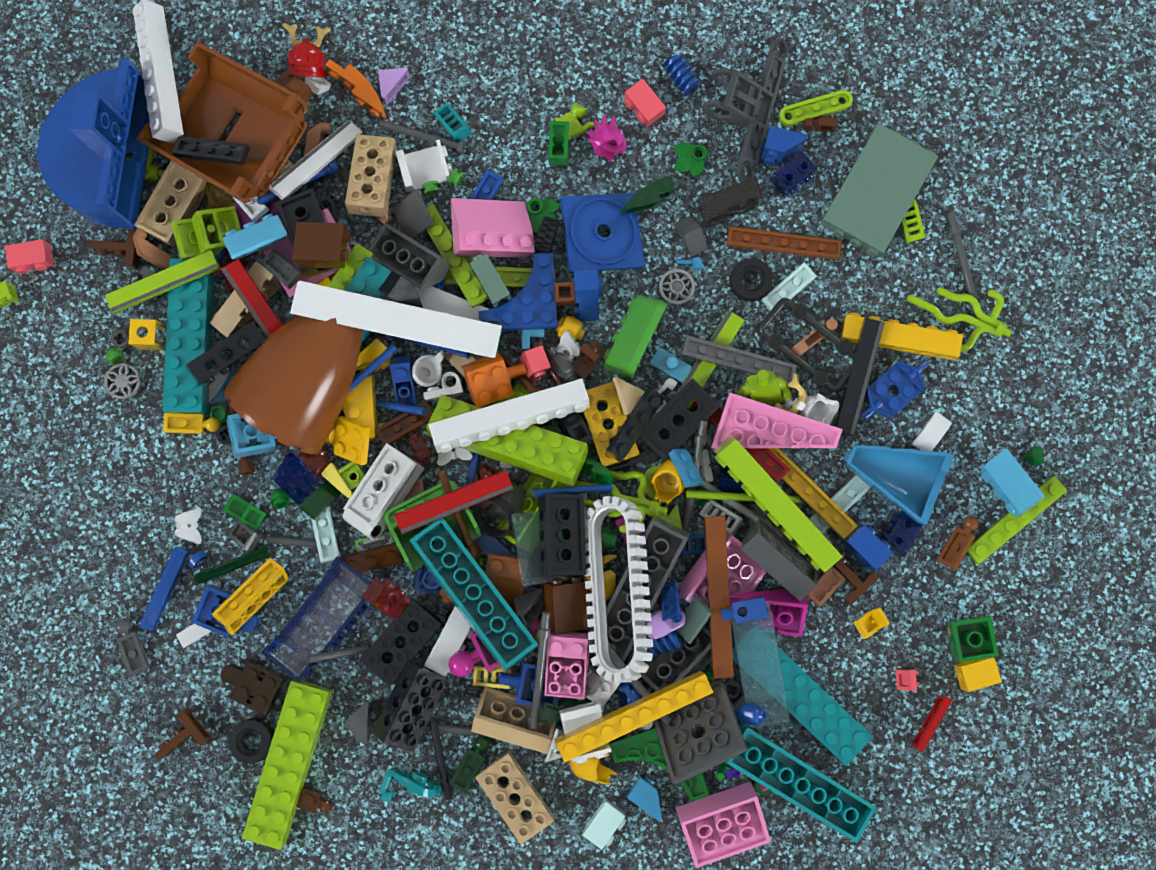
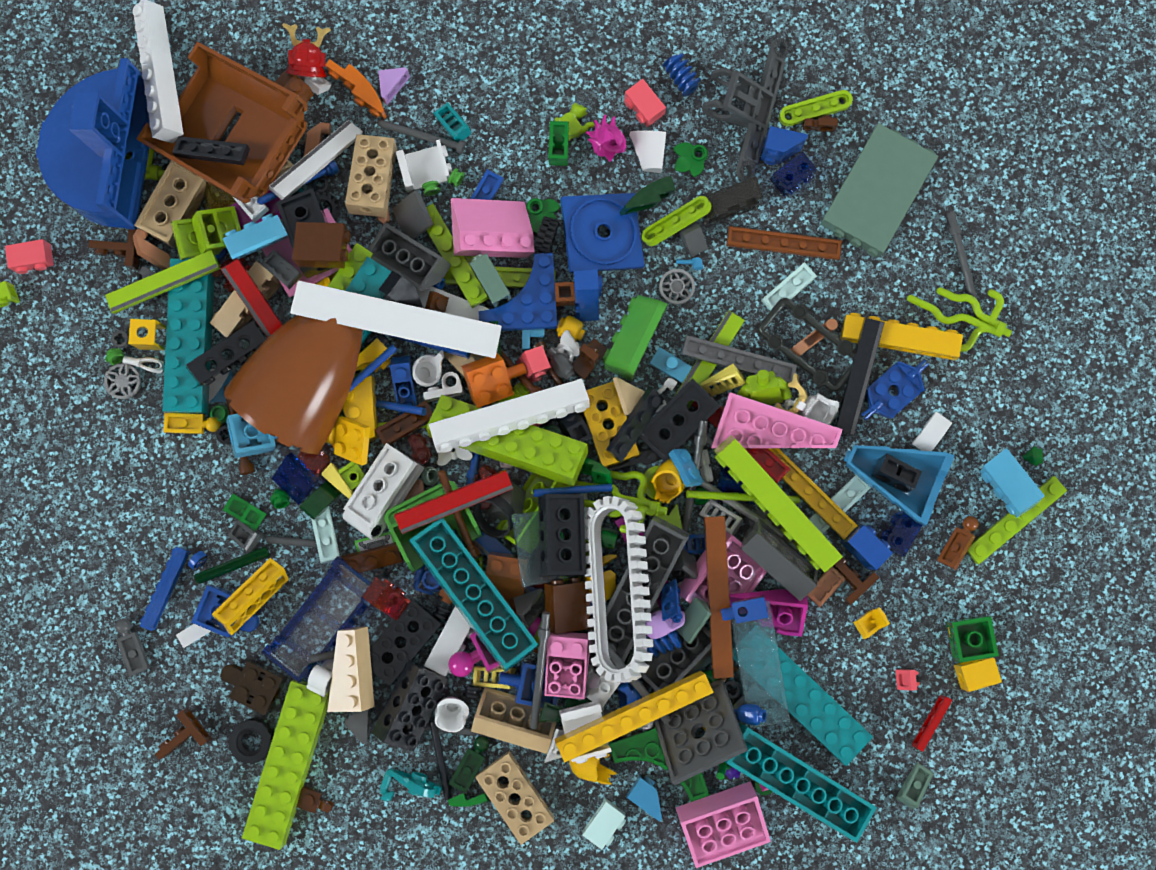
(138, 362): none -> white piece
(188, 532): white animal -> none
(320, 678): none -> white plate
(352, 672): none -> wedge
(434, 478): none -> sand green plate
(436, 302): none -> reddish brown plate
(451, 714): none -> white helmet
(462, 800): none -> green slope
(649, 148): none -> white slope
(676, 220): none -> lime plate
(685, 566): none -> dark grey slope
(730, 374): none -> light yellow slope
(751, 265): black tyre -> none
(896, 473): none -> black brick
(915, 786): none -> sand green slope
(917, 220): lime slope -> none

